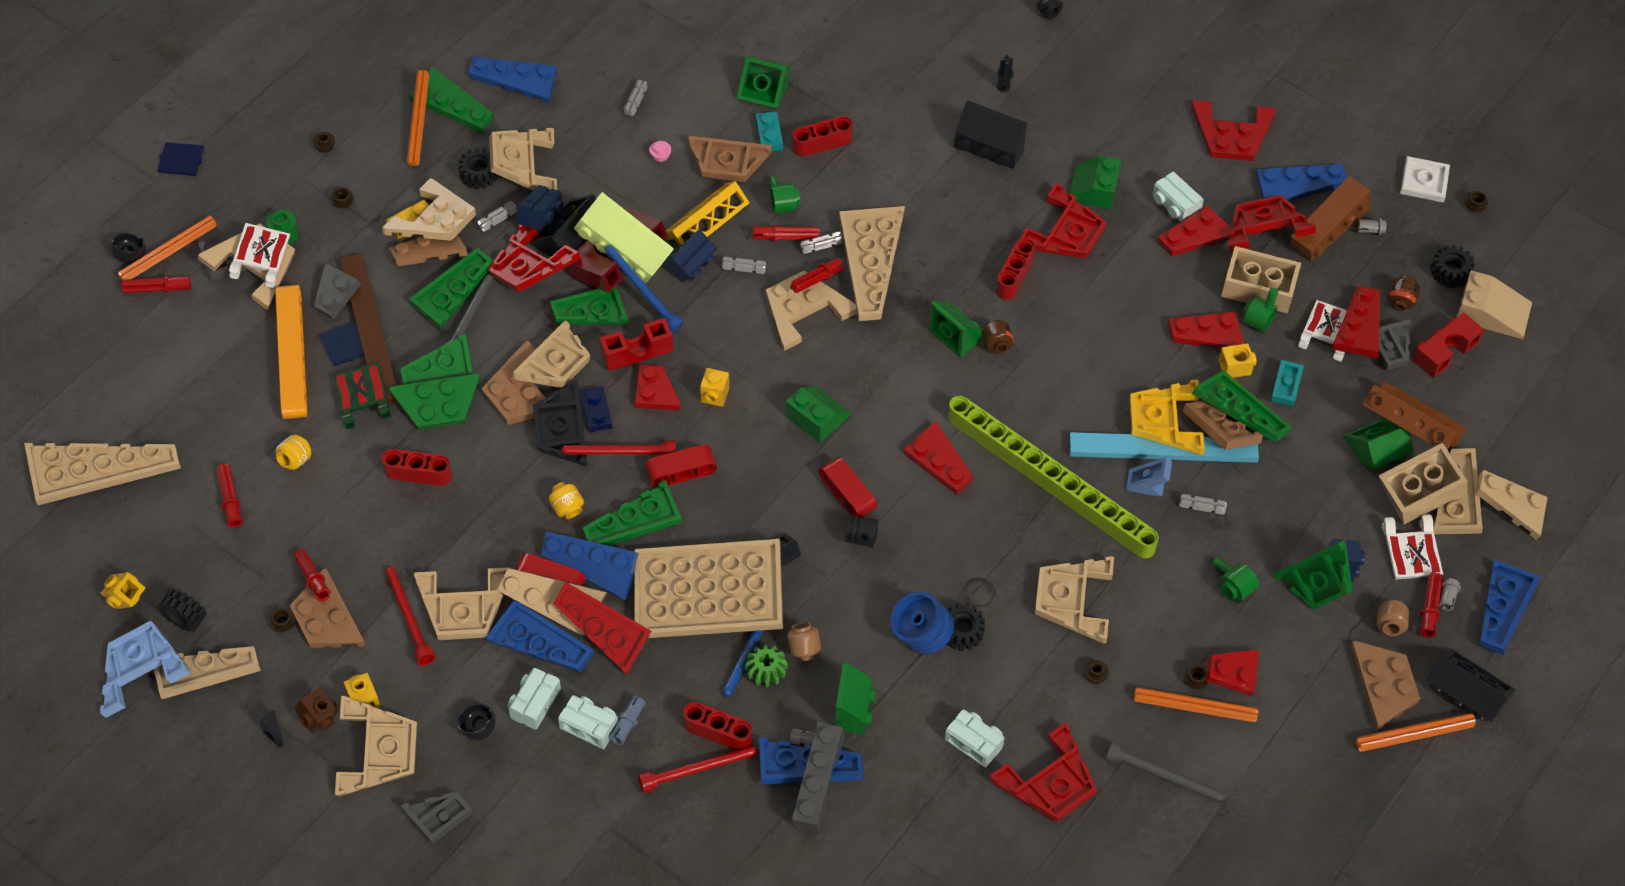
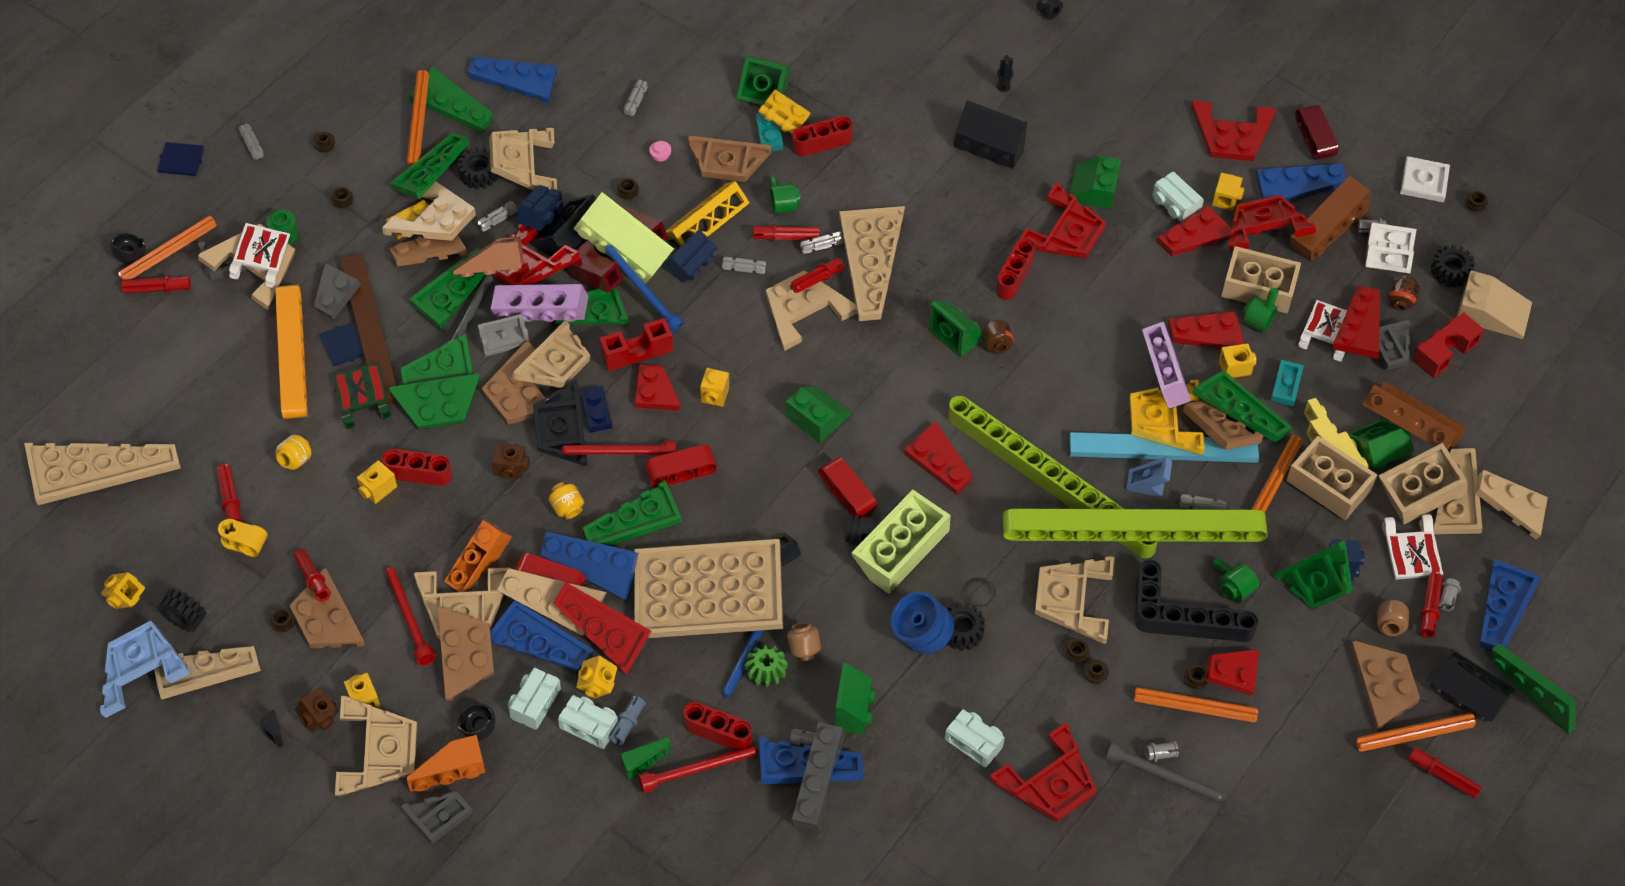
(242, 537): none -> yellow piece
(251, 141): none -> light grey axle
(376, 482): none -> yellow brick
(429, 168): none -> green wing
(453, 762): none -> orange slope
(465, 651): none -> medium nougat wing
(478, 556): none -> orange slope
(499, 255): none -> nougat slope
(503, 335): none -> light grey hinge
(510, 461): none -> reddish brown brick
(540, 302): none -> lavender brick
(596, 677): none -> yellow brick
(627, 188): none -> dark brown plate
(643, 757): none -> green slope
(784, 112): none -> yellow plate
(901, 541): none -> yellowish green slope
(1080, 645): none -> dark brown plate
(1134, 525): none -> lime beam
(1161, 751): none -> light grey pin
(1166, 365): none -> lavender brick
(1185, 614): none -> black beam
(1228, 191): none -> yellow brick
(1278, 473): none -> orange axle
(1316, 132): none -> dark red beam
(1321, 426): none -> light yellow slope
(1331, 477): none -> tan brick
(1390, 247): none -> white slope
(1445, 773): none -> red axle
(1540, 690): none -> green wing

